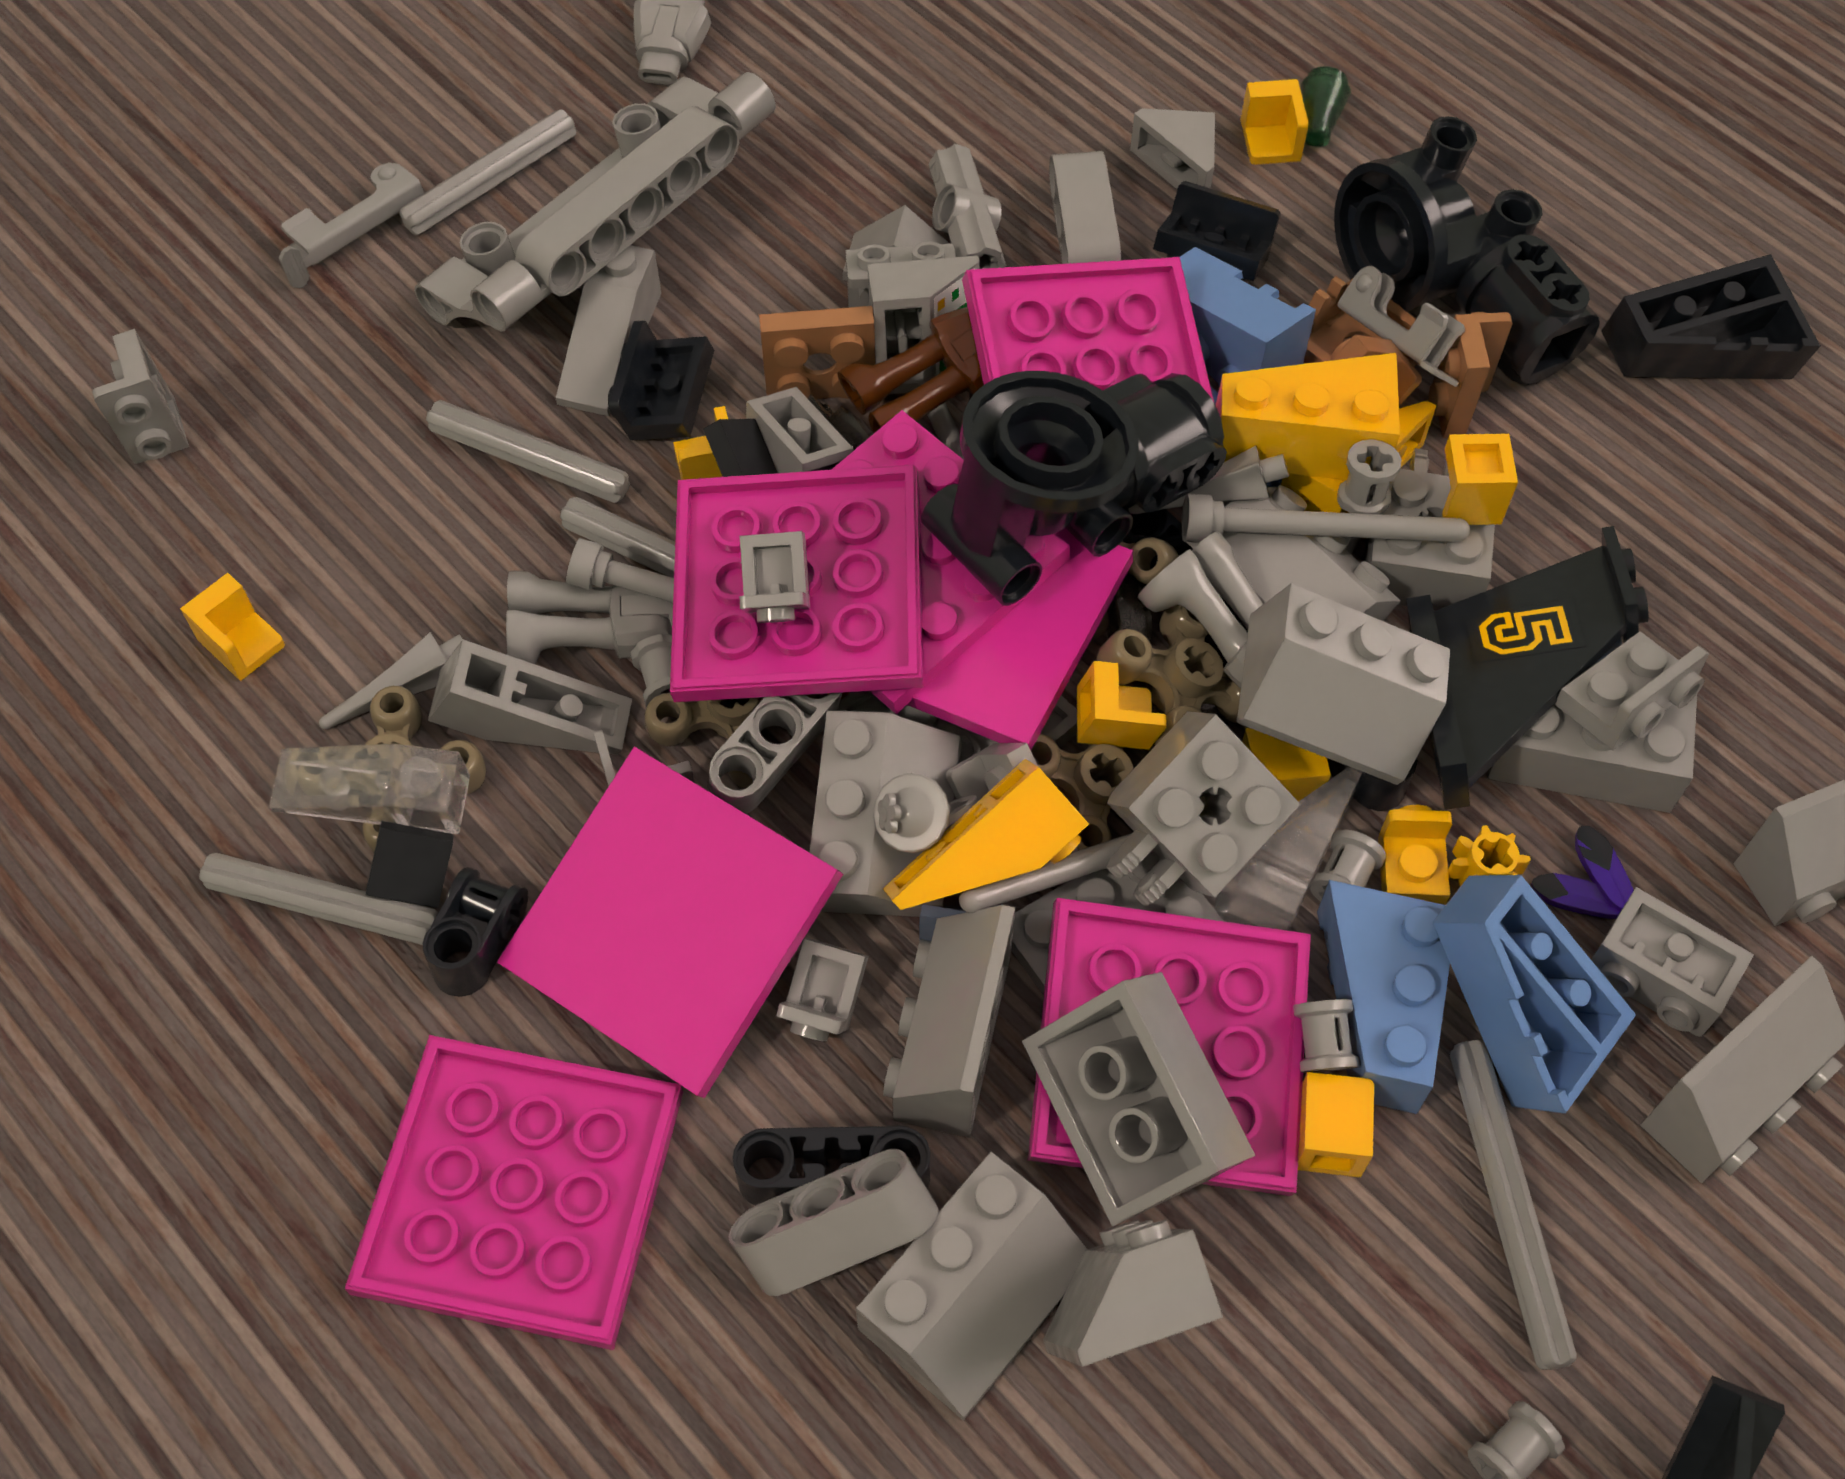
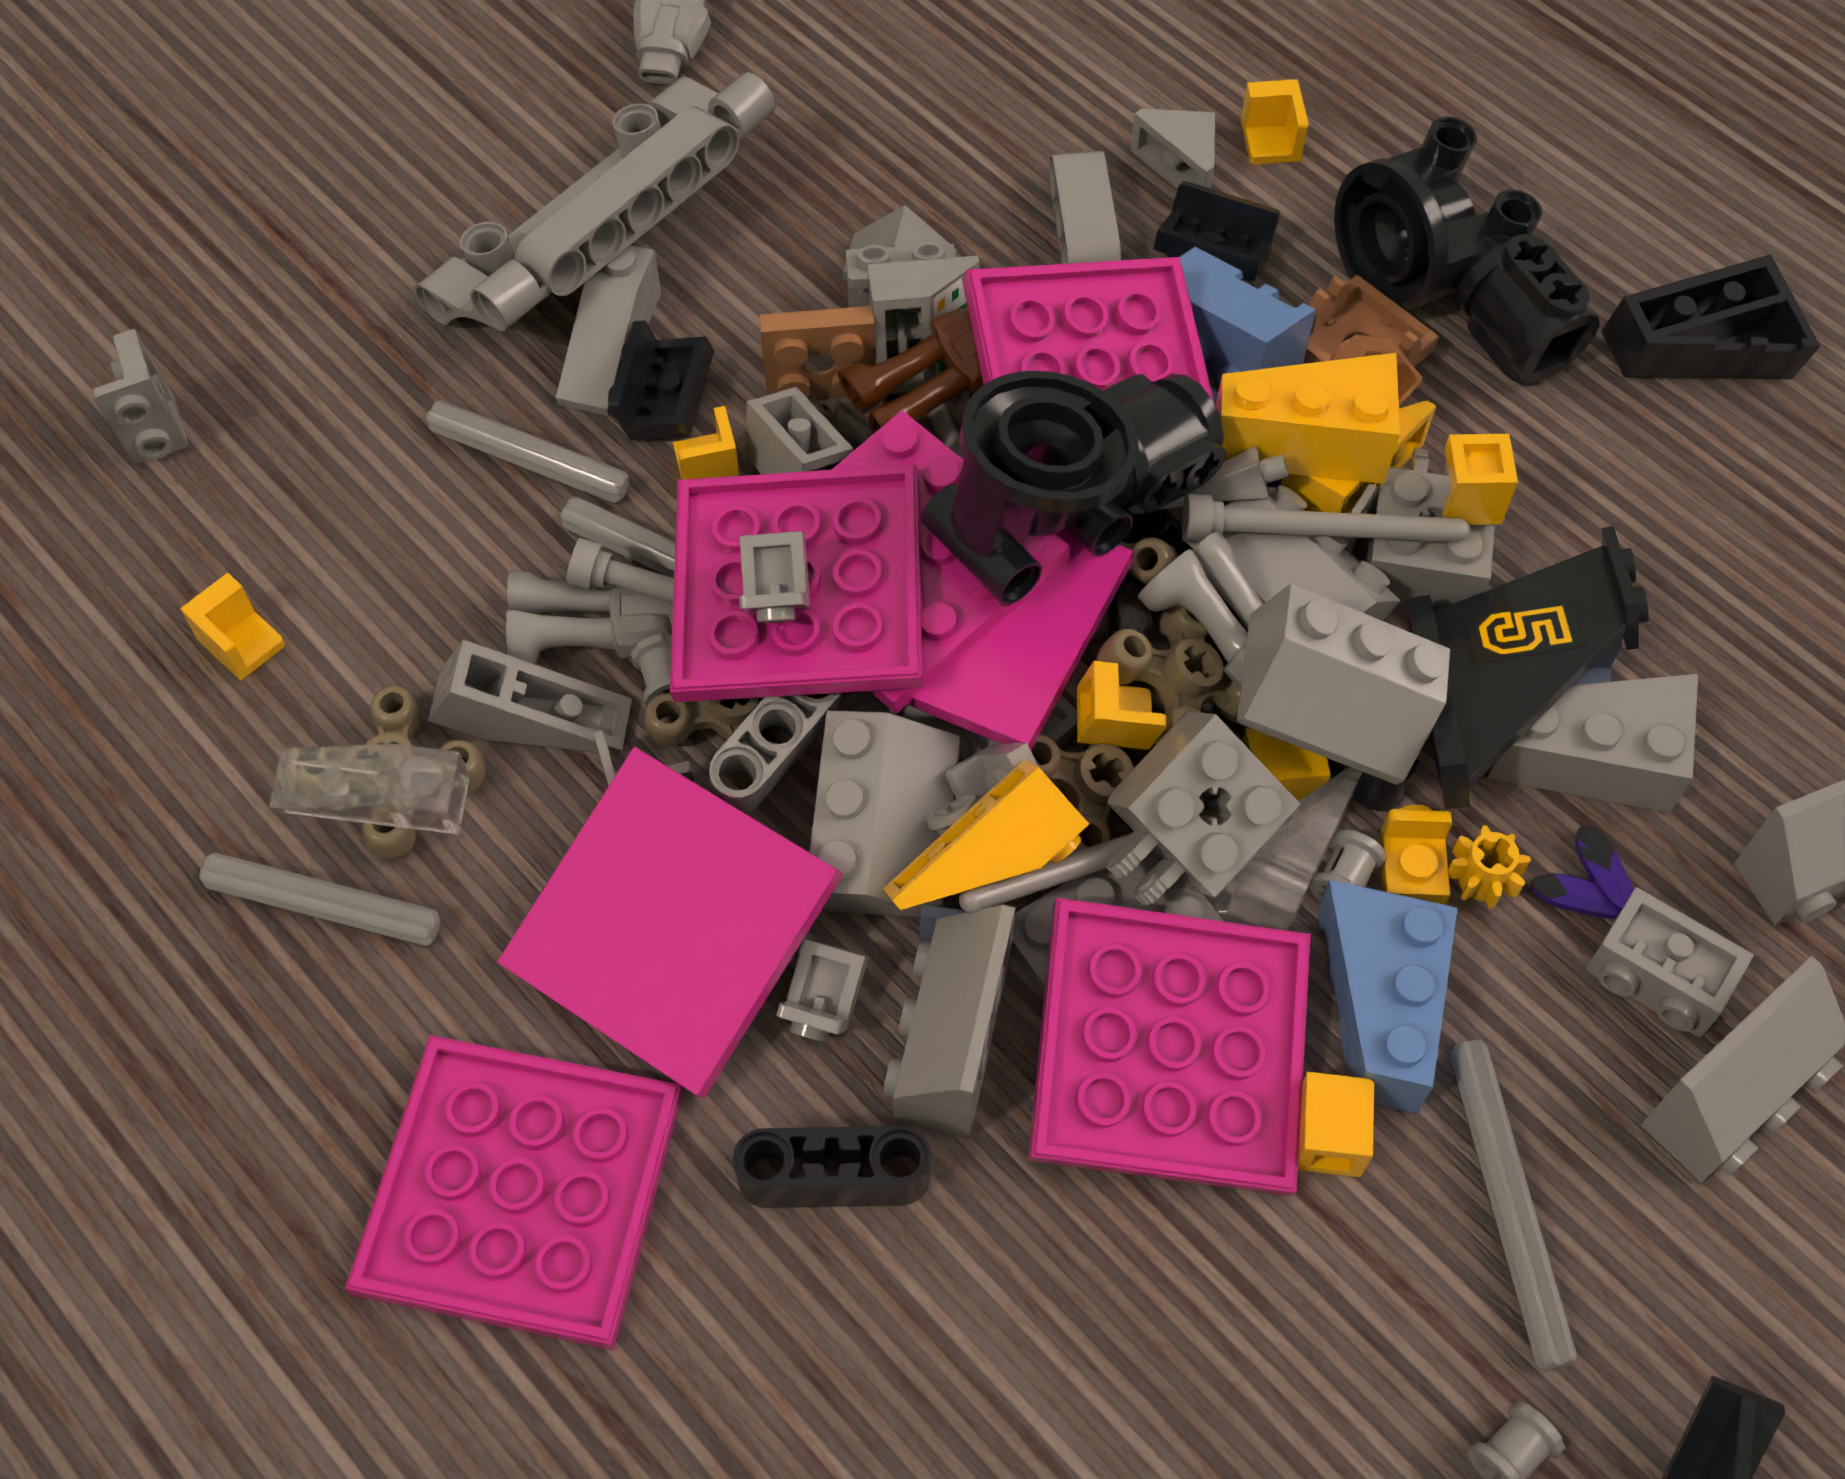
(318, 240): light grey piece -> none
(409, 864): black piece -> none
(415, 671): light grey piece -> none
(476, 920): black piece -> none
(487, 172): light grey axle -> none
(739, 447): black piece -> none
(833, 1222): light grey beam -> none
(911, 812): light grey hat -> none
(964, 208): light grey piece -> none
(973, 1286): light grey slope -> none
(1132, 1293): light grey slope -> none
(1137, 1097): light grey slope -> none
(1324, 99): clear green cone -> none
(1326, 1035): light grey bush -> none
(1369, 478): light grey bush -> none
(1426, 339): light grey piece -> none
(1473, 364): medium nougat bracket -> none
(1530, 991): medium blue wedge -> none
(1632, 689): light grey bracket -> none

